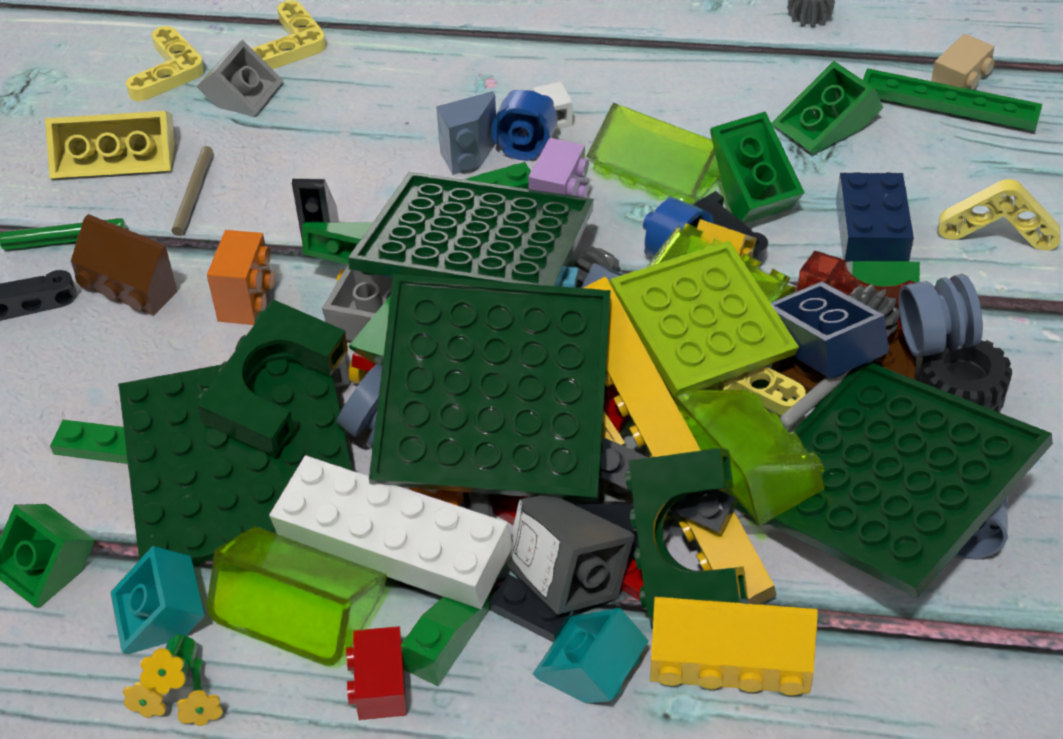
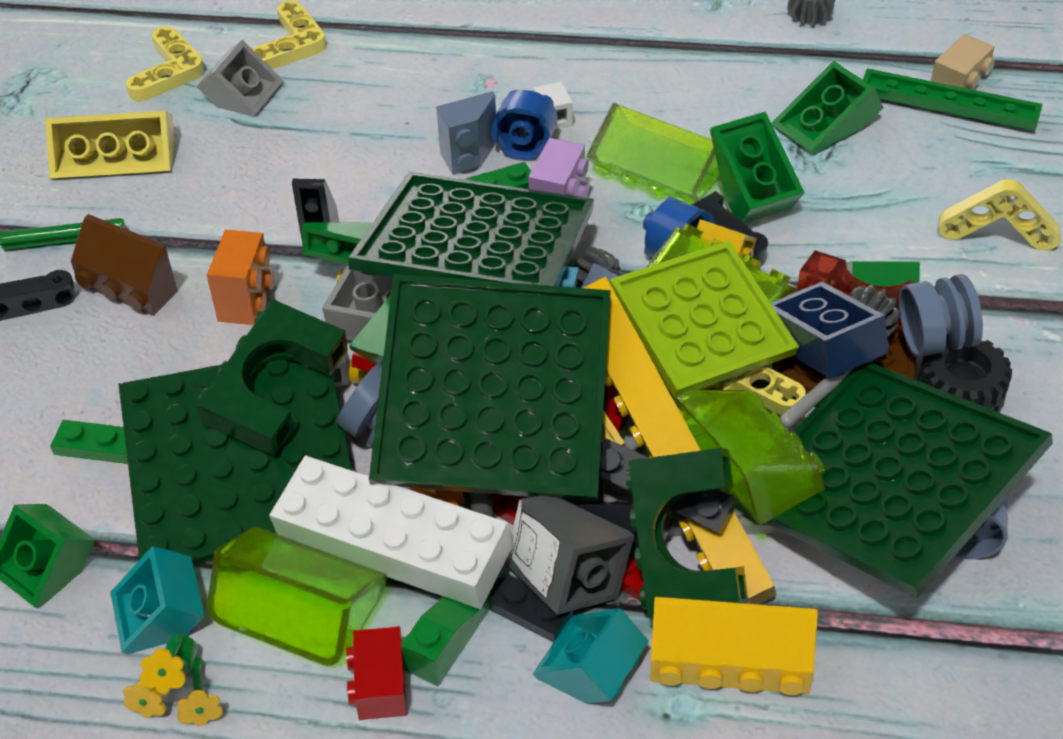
(192, 191): dark tan bar -> none
(874, 217): dark blue brick -> none

